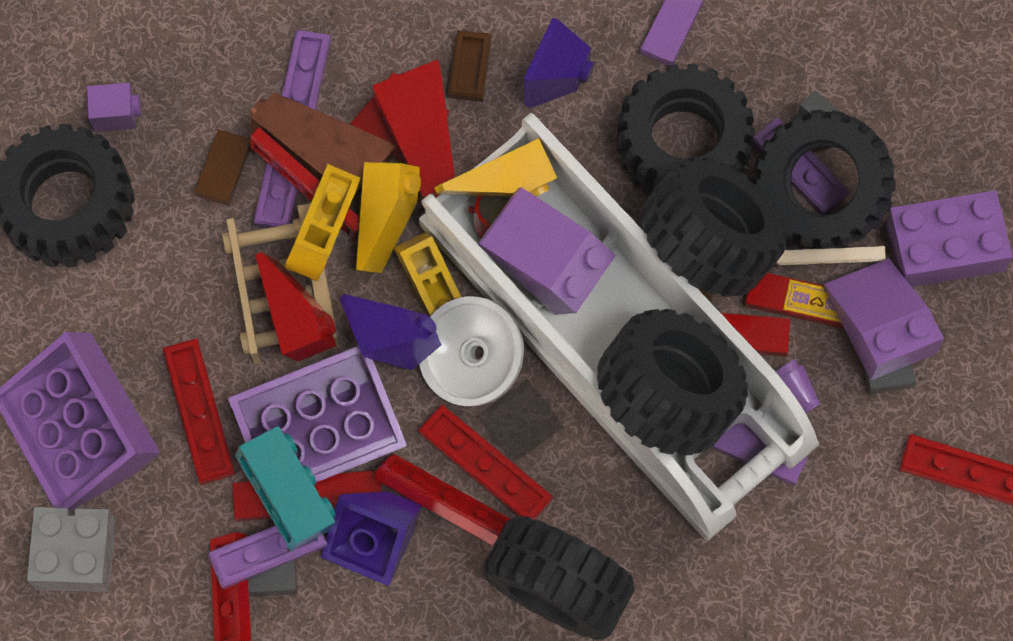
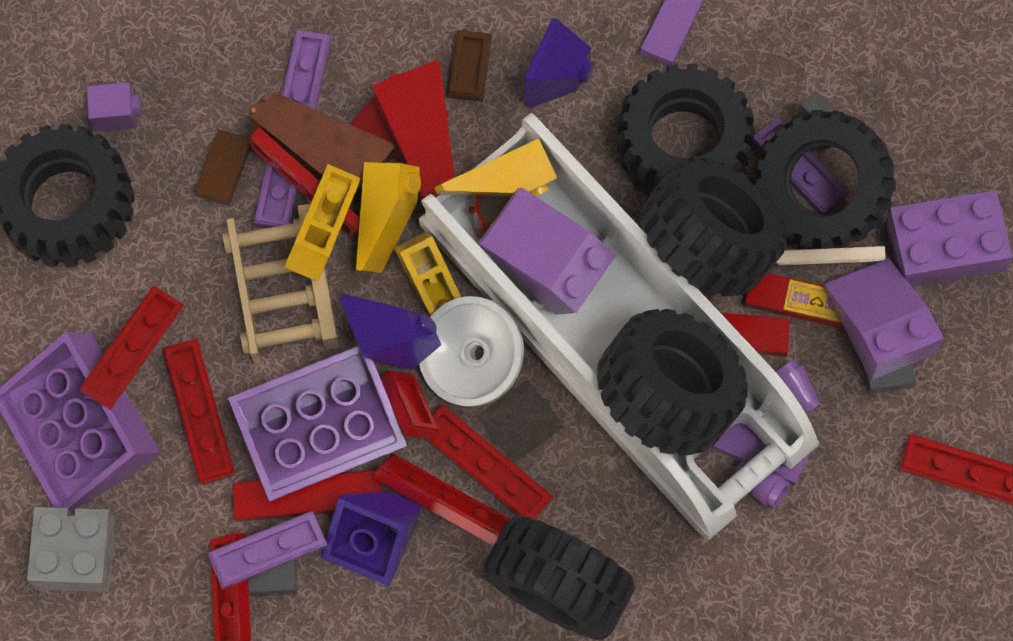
(131, 347): none -> red tile
(286, 488): teal brick -> none
(299, 320): red slope -> none
(409, 405): none -> red tile
(771, 489): none -> medium lavender cone

